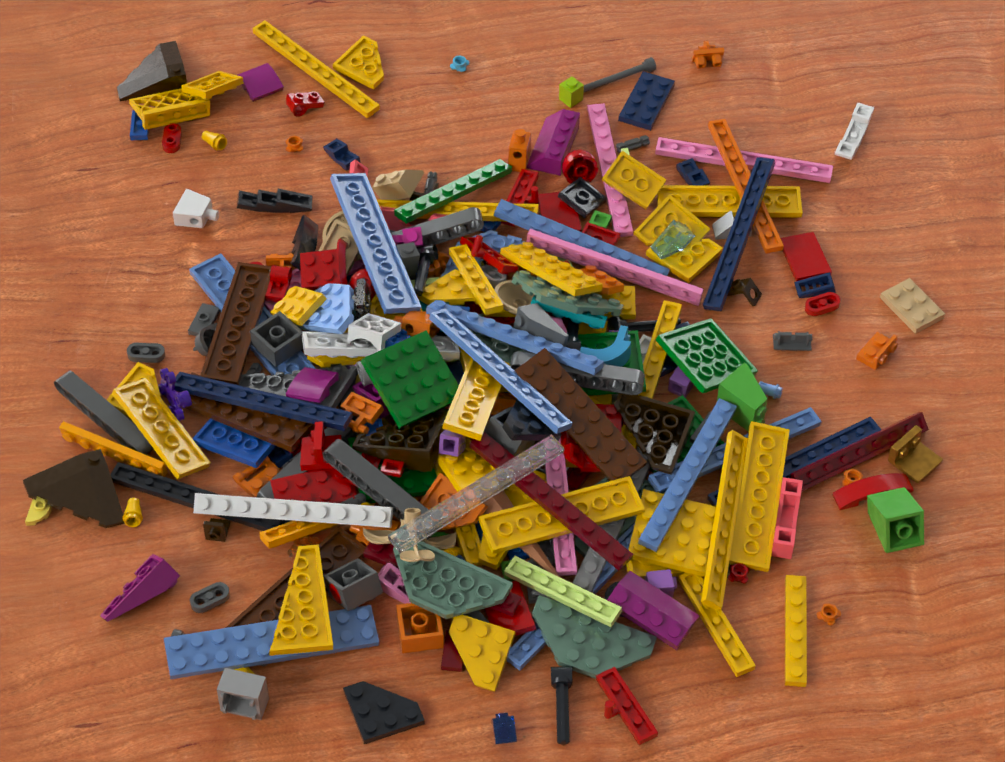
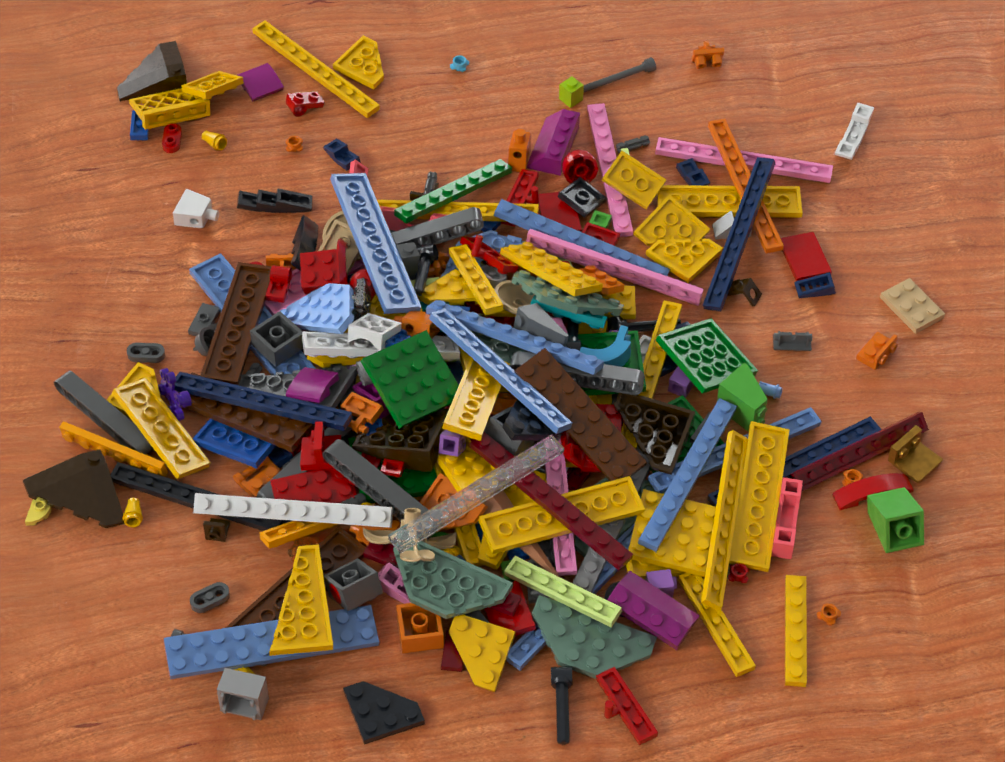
(152, 579): magenta wedge -> none
(299, 304): yellow plate -> none
(397, 184): tan slope -> none
(409, 235): dark pink plate -> none
(504, 729): clear blue bracket -> none
(646, 100): dark blue plate -> none
(672, 240): clear light blue slope -> none
(820, 304): red plate -> none

